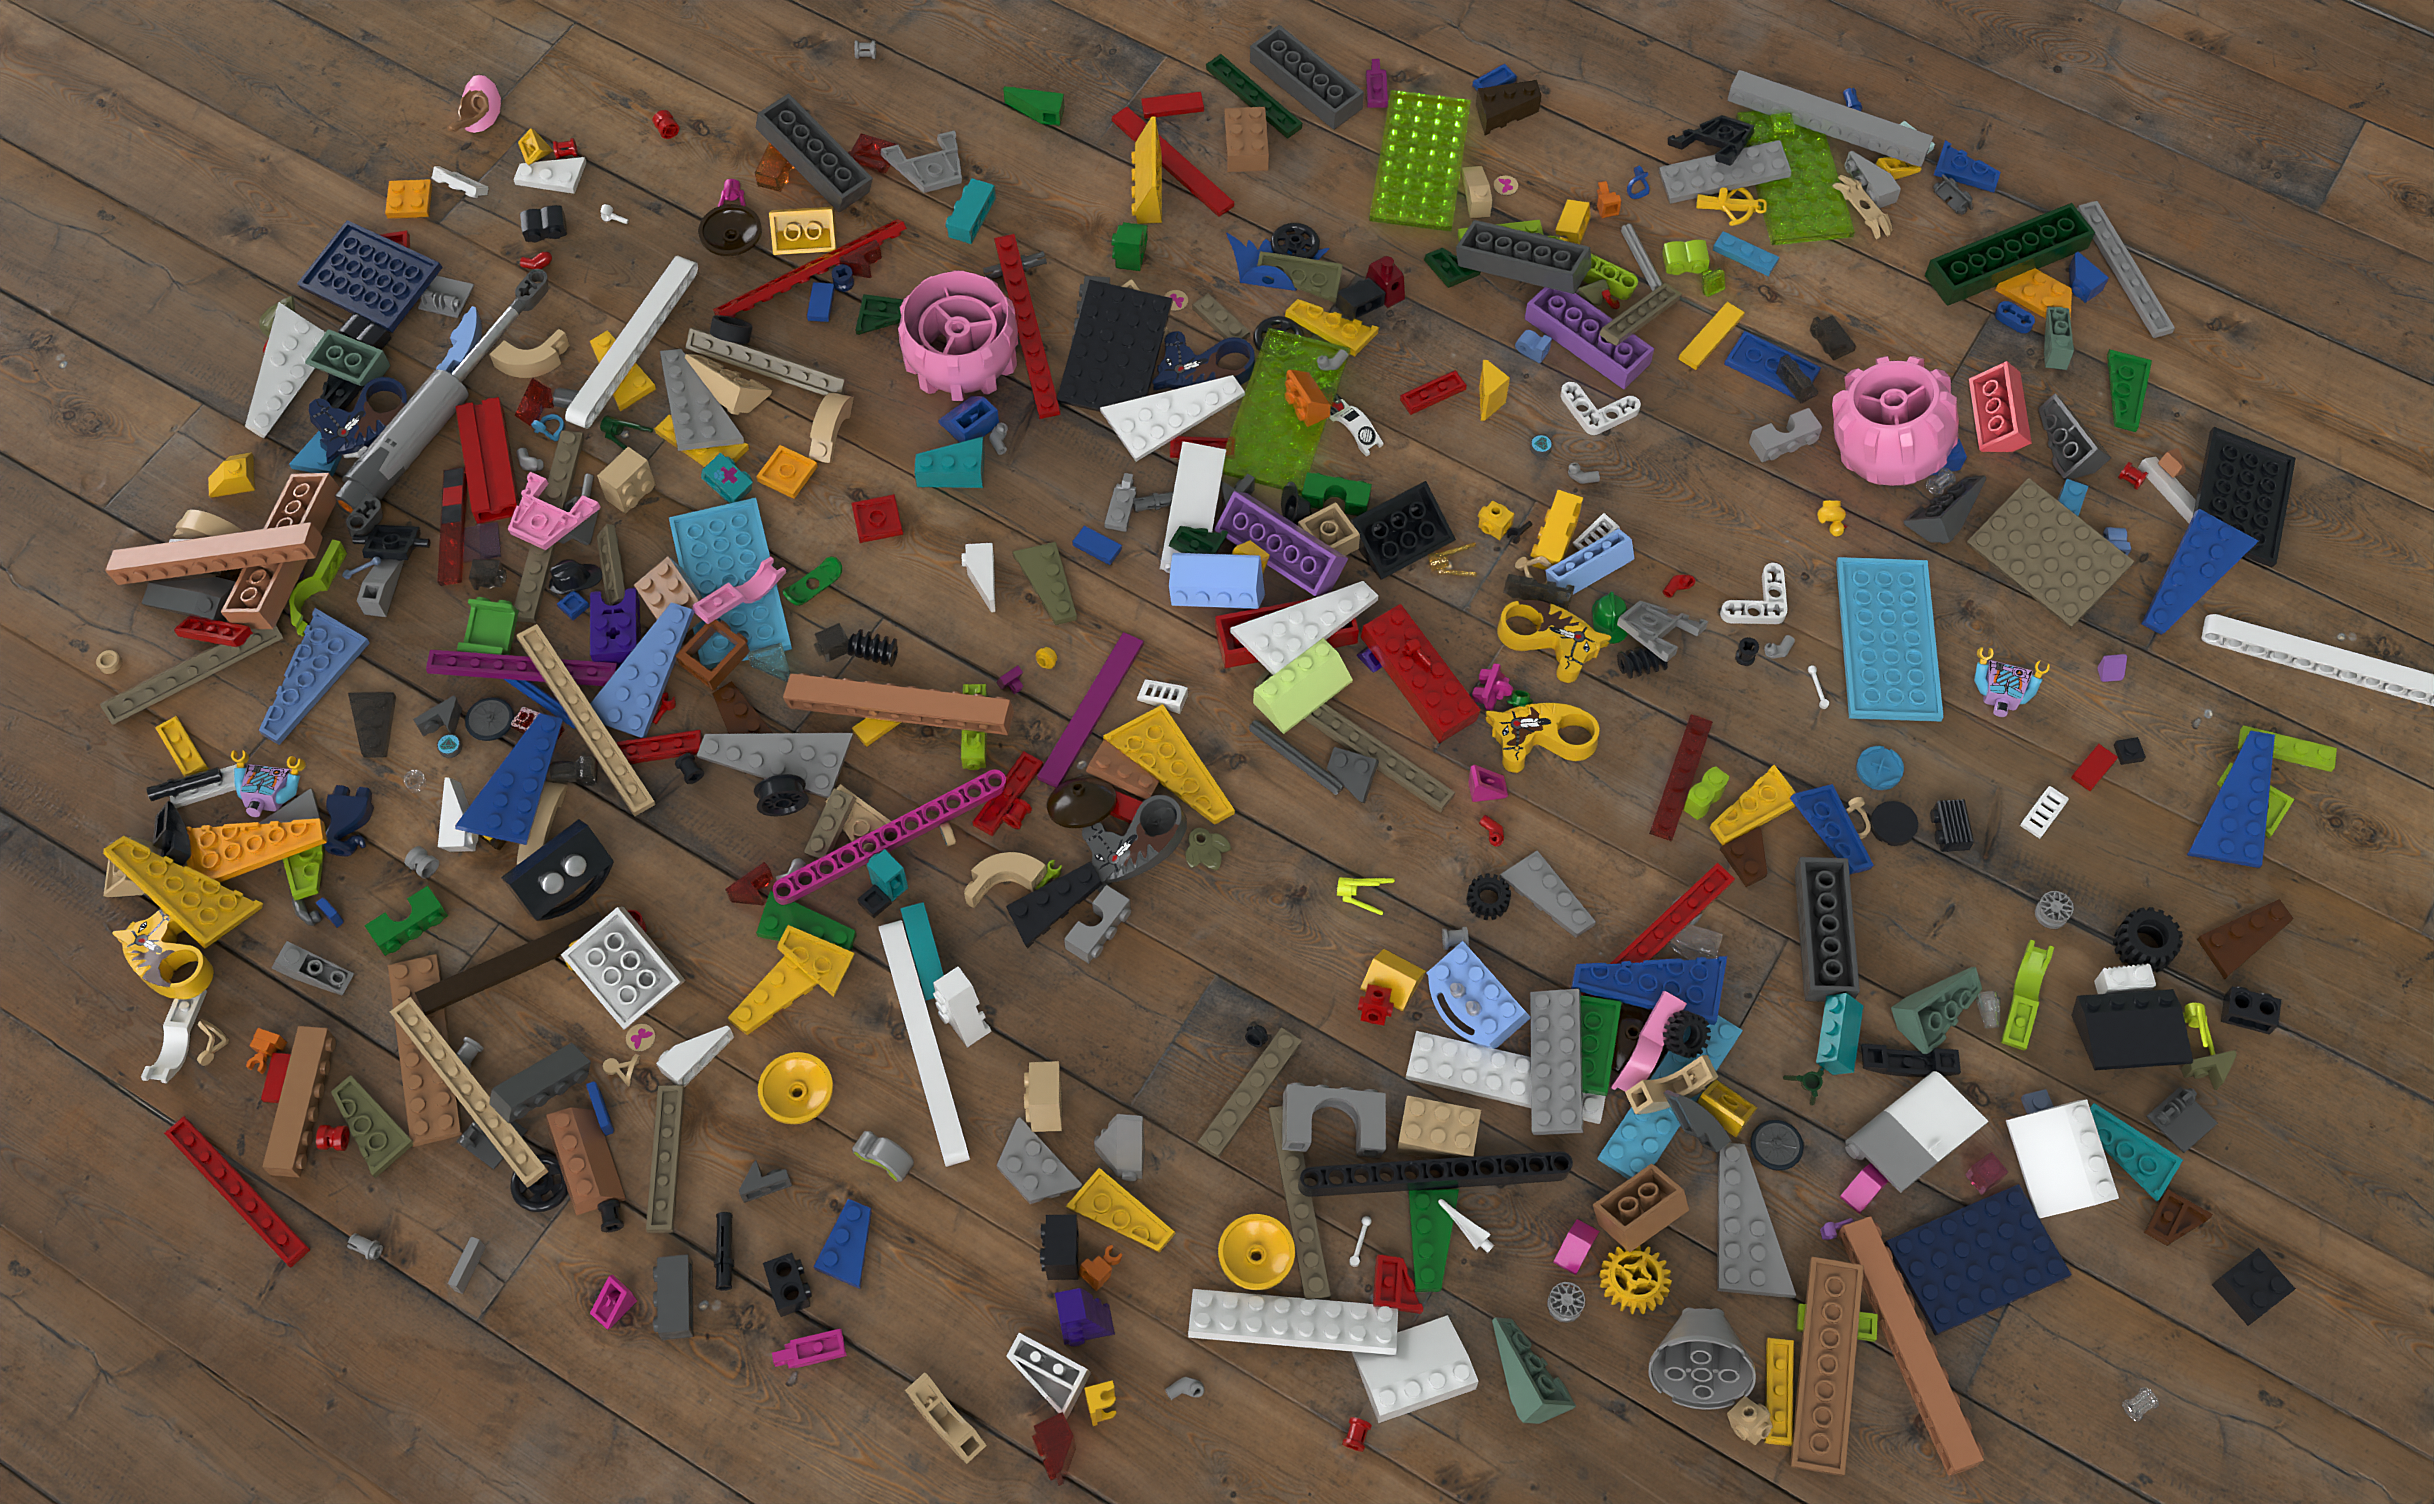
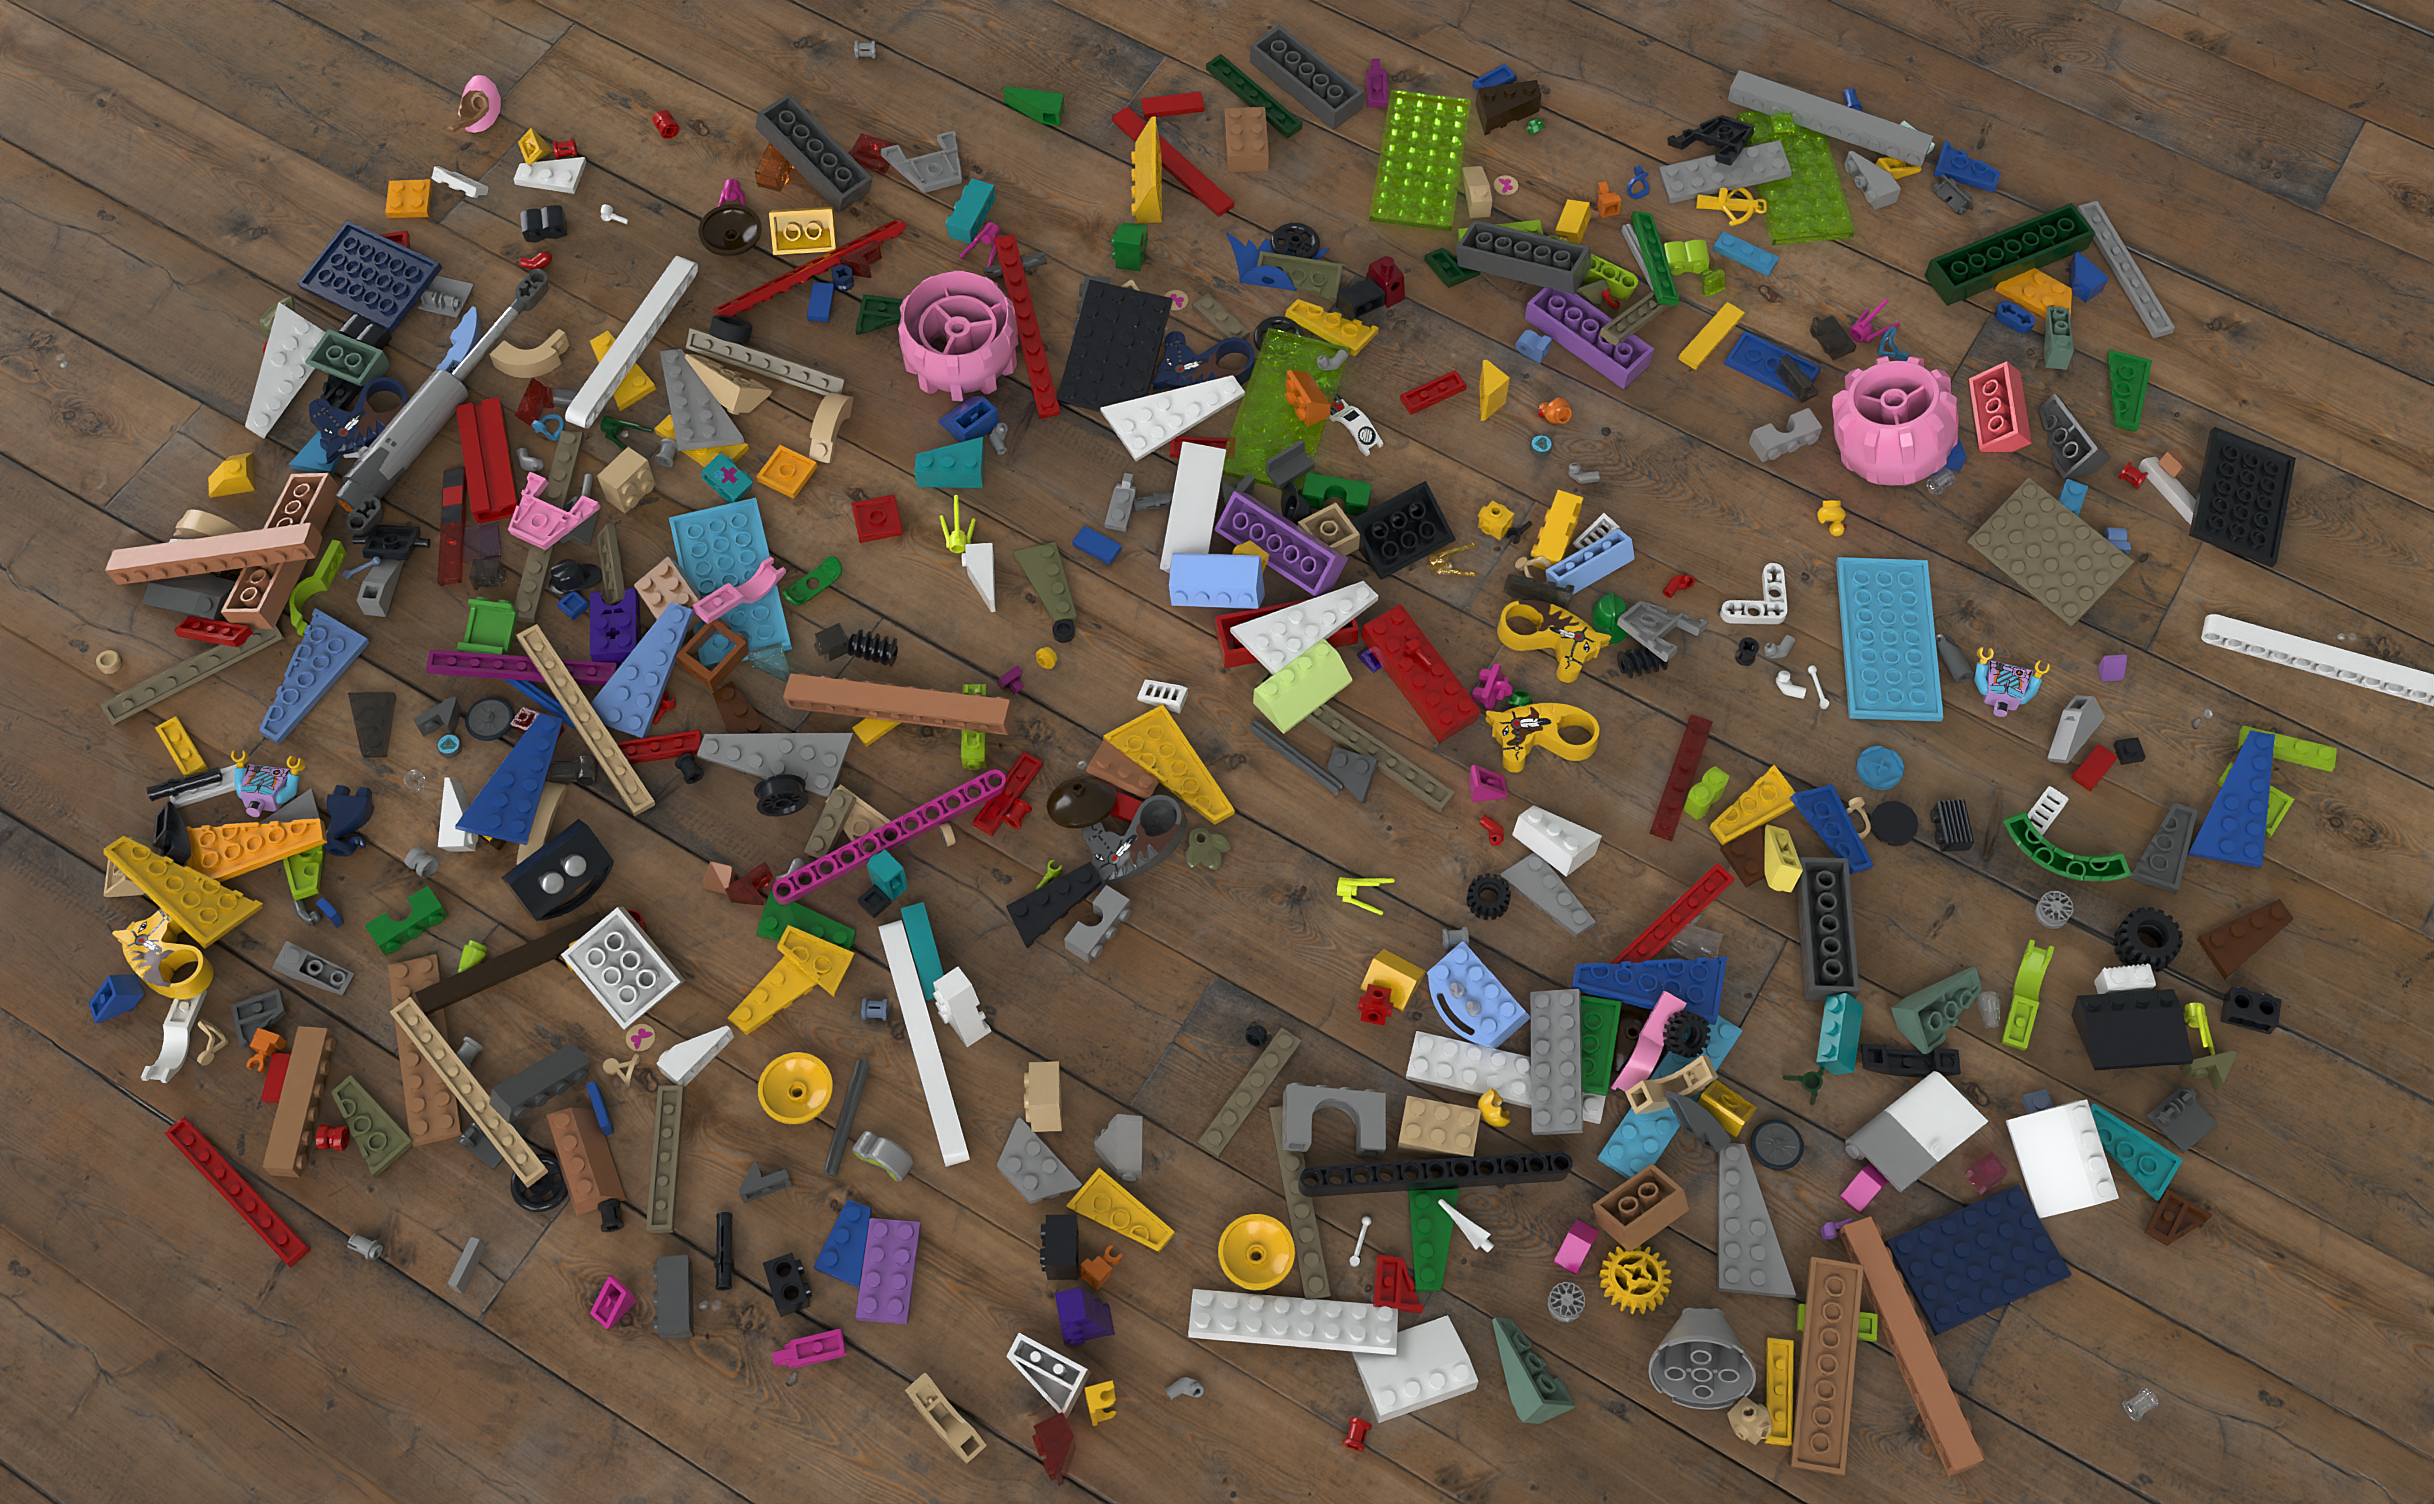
(116, 996): none -> blue slope
(256, 1013): none -> dark grey wing
(472, 955): none -> lime cone
(666, 453): none -> light grey bush
(718, 877): none -> nougat slope
(846, 1117): none -> dark grey axle
(875, 1009): none -> sand blue bush
(888, 1271): none -> medium lavender plate
(957, 540): none -> neon yellow plant
(987, 236): none -> dark pink plant
(1002, 868): tan arch -> none
(1063, 631): none -> black tile
(1090, 710): magenta tile -> none
(1197, 540): dark green wing -> none
(1289, 465): none -> dark grey panel
(1491, 1110): none -> yellow hair
(1535, 126): none -> green plate
(1556, 411): none -> orange animal
(1556, 839): none -> white wedge
(1597, 416): white beam -> none
(1655, 258): none -> green tile
(1781, 859): none -> light yellow slope
(1787, 687): none -> white arm
(1862, 329): none -> dark pink plant
(1873, 215): tan piece -> none
(1899, 355): none -> dark azure piece
(1947, 513): dark grey wedge -> none
(1954, 659): none -> dark grey piece
(2063, 862): none -> green brick
(2076, 725): none -> light grey slope
(2167, 852): none -> dark grey wing
(2199, 562): blue wing -> none
(2253, 1286): black brick -> none

